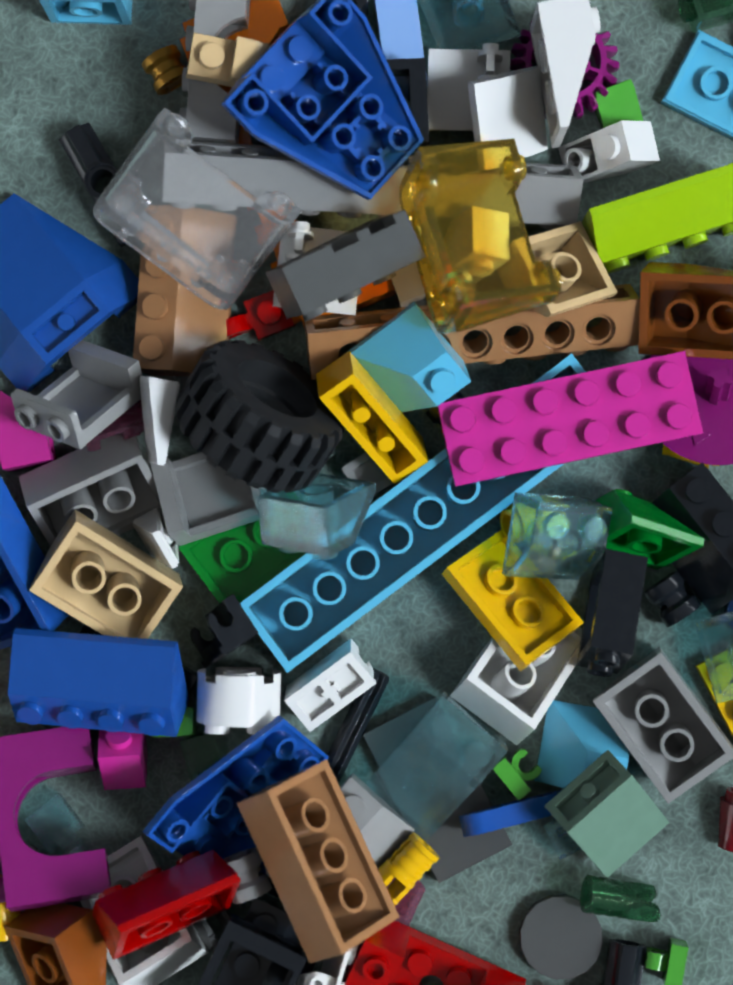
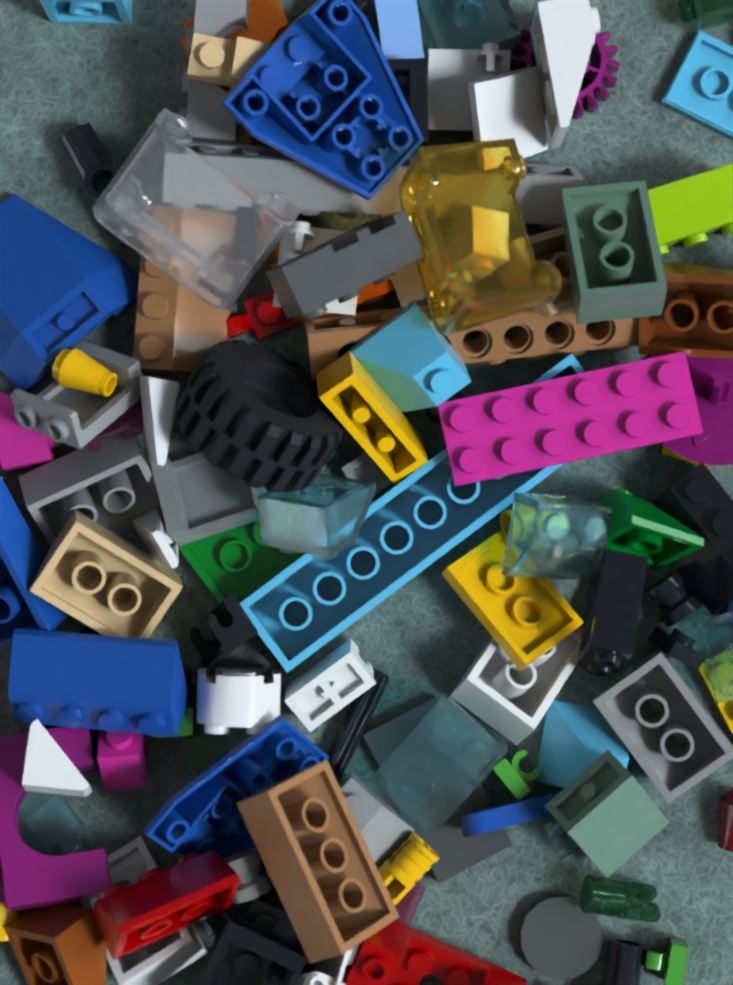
(49, 768): none -> white slope
(83, 373): none -> yellow cone
(165, 69): pearl gold wheel -> none
(612, 150): white slope -> none
(613, 252): none -> sand green slope
(618, 105): bright green slope -> none
(678, 646): none -> black plate

